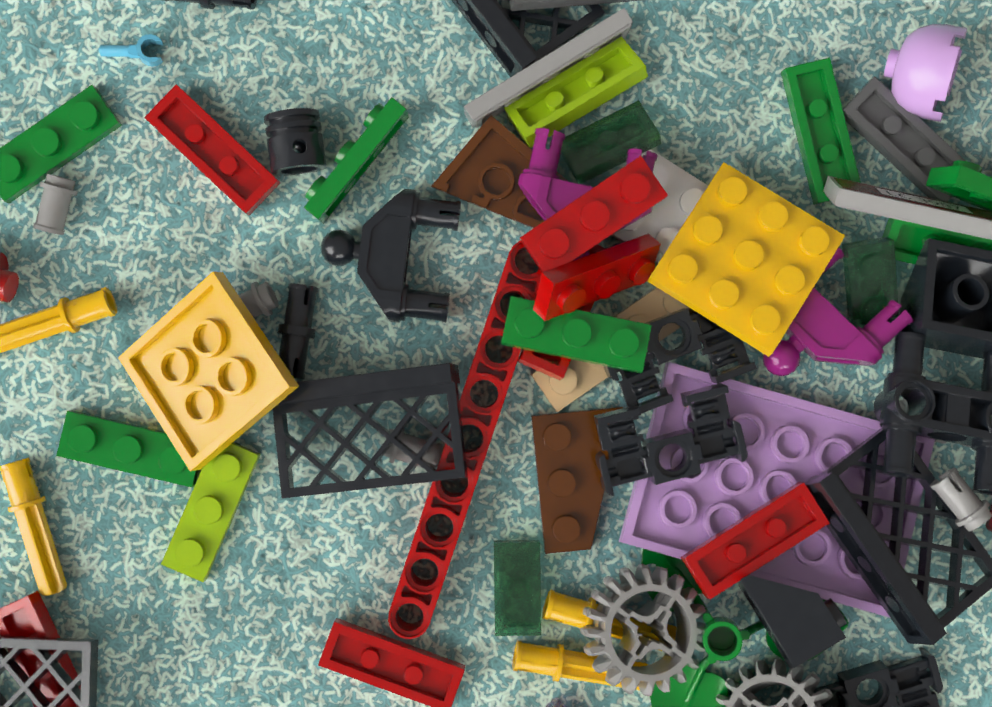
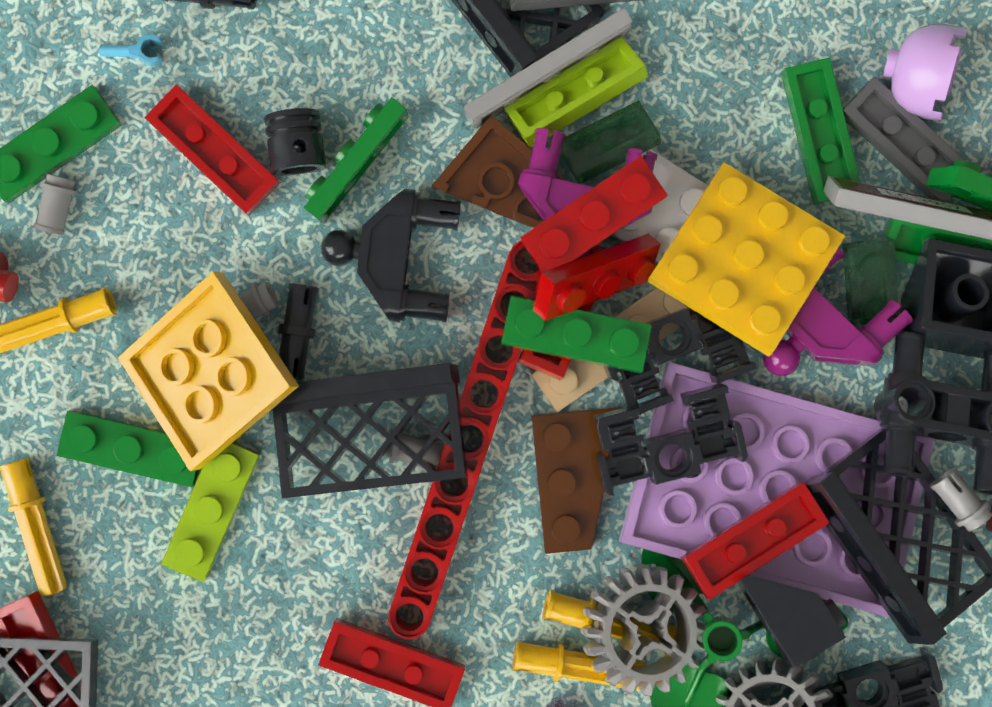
(517, 588): clear green plate -> none

